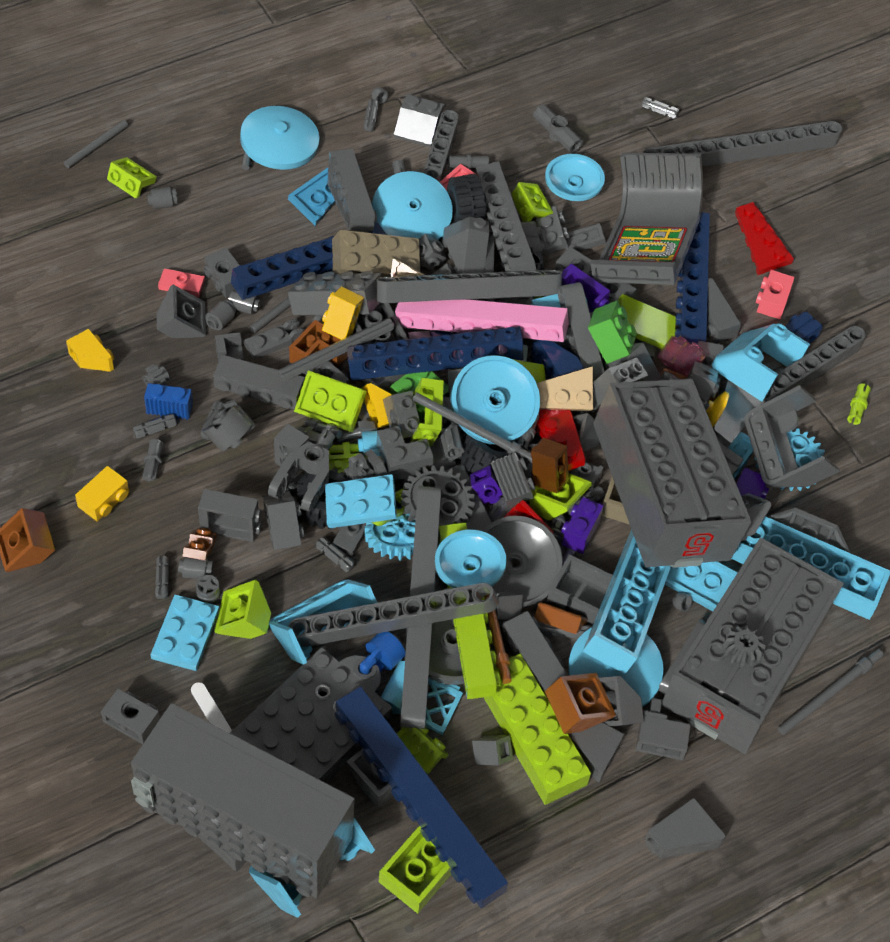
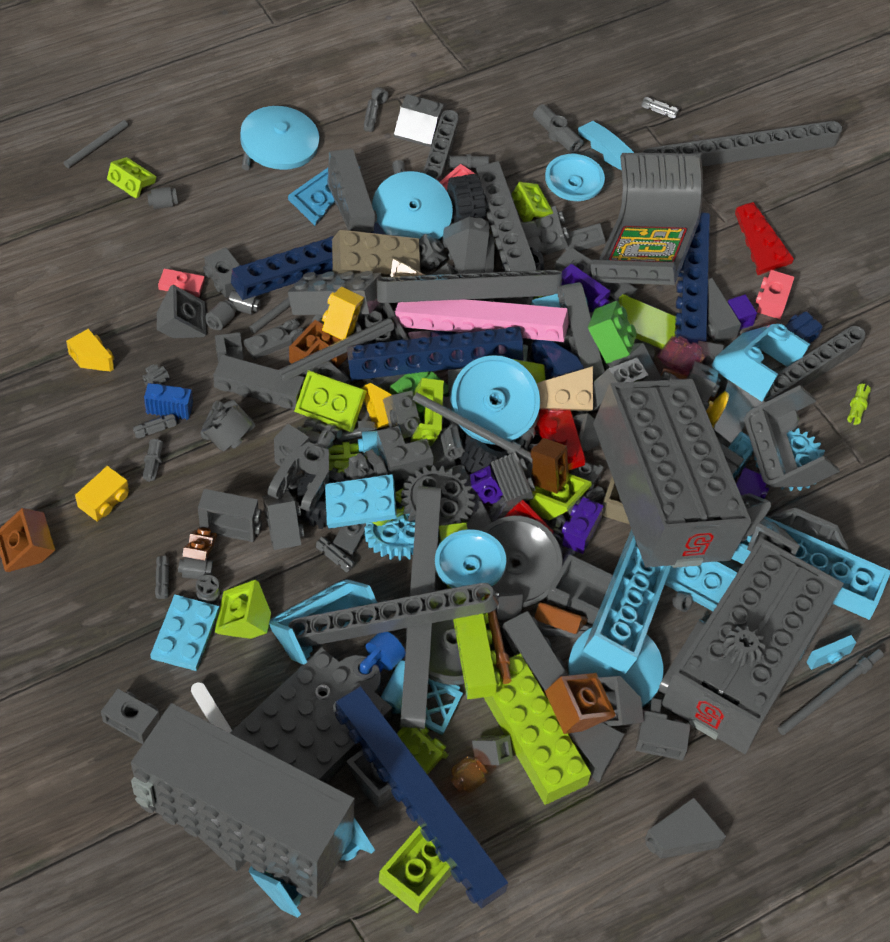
(468, 774): none -> clear orange head
(604, 142): none -> medium azure slope
(743, 310): none -> dark purple panel
(774, 534): none -> dark grey slope
(831, 653): none -> medium azure plate

